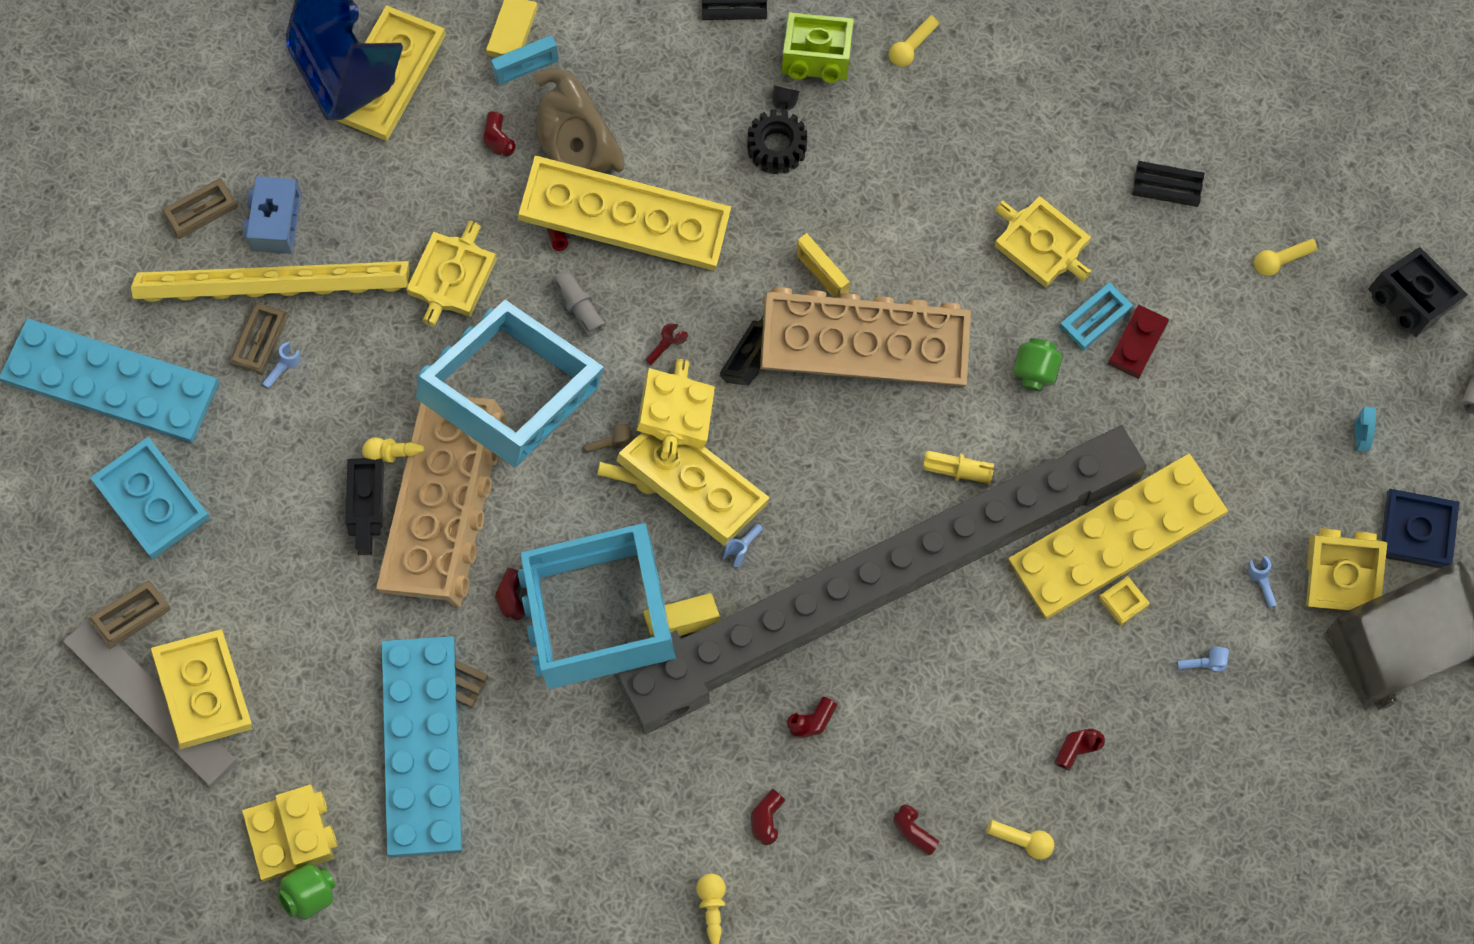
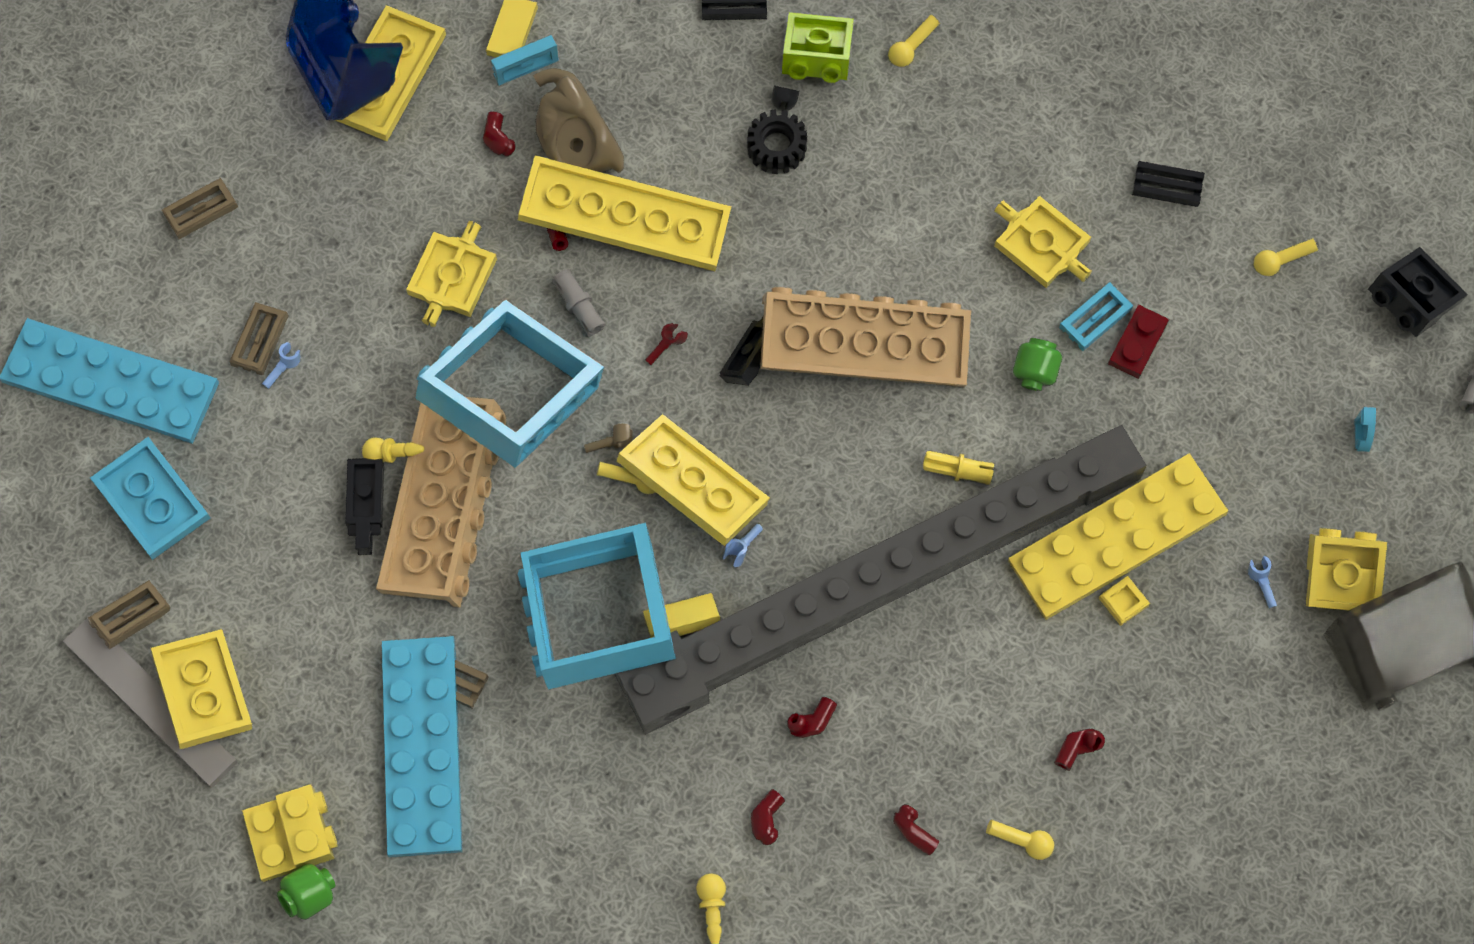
(265, 280): light yellow plate -> none
(272, 215): medium blue brick -> none
(507, 597): dark red arm -> none
(675, 409): light yellow plate -> none
(822, 266): light yellow tile -> none
(1216, 662): light blue hand -> none
(1420, 528): dark blue tile -> none

